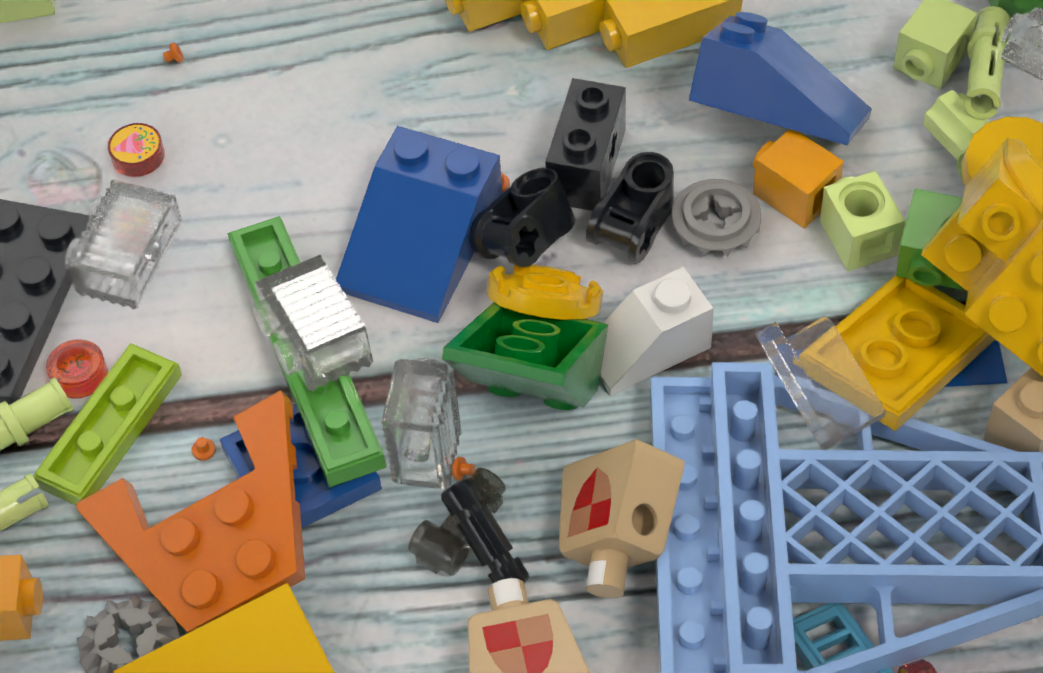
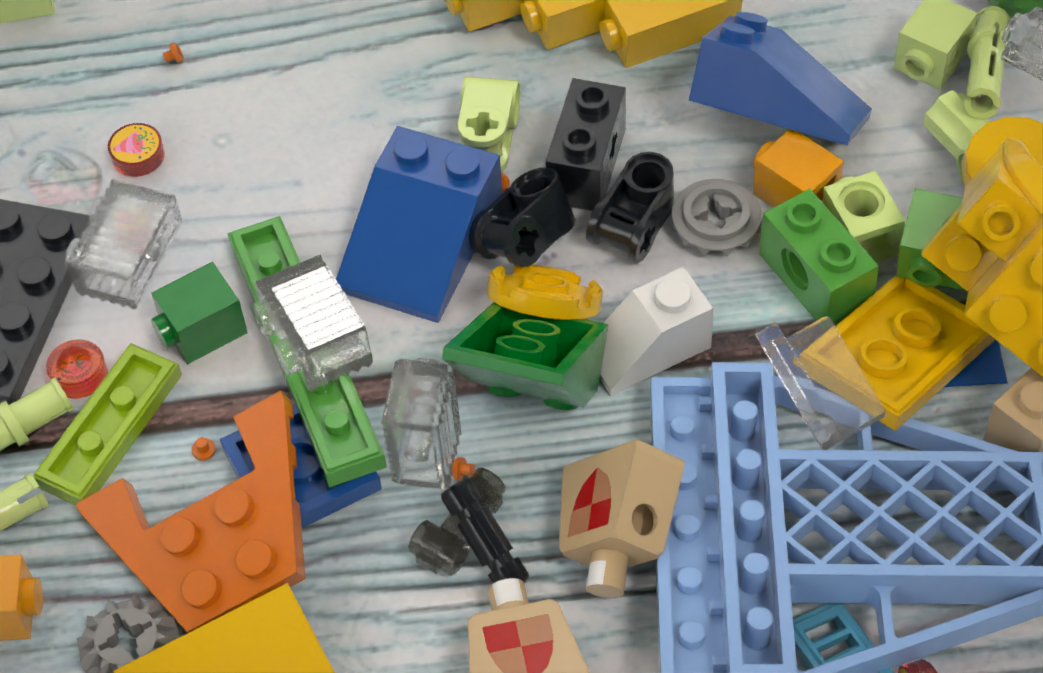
(198, 313): none -> green brick
(489, 114): none -> yellowish green piece
(817, 257): none -> bright green brick

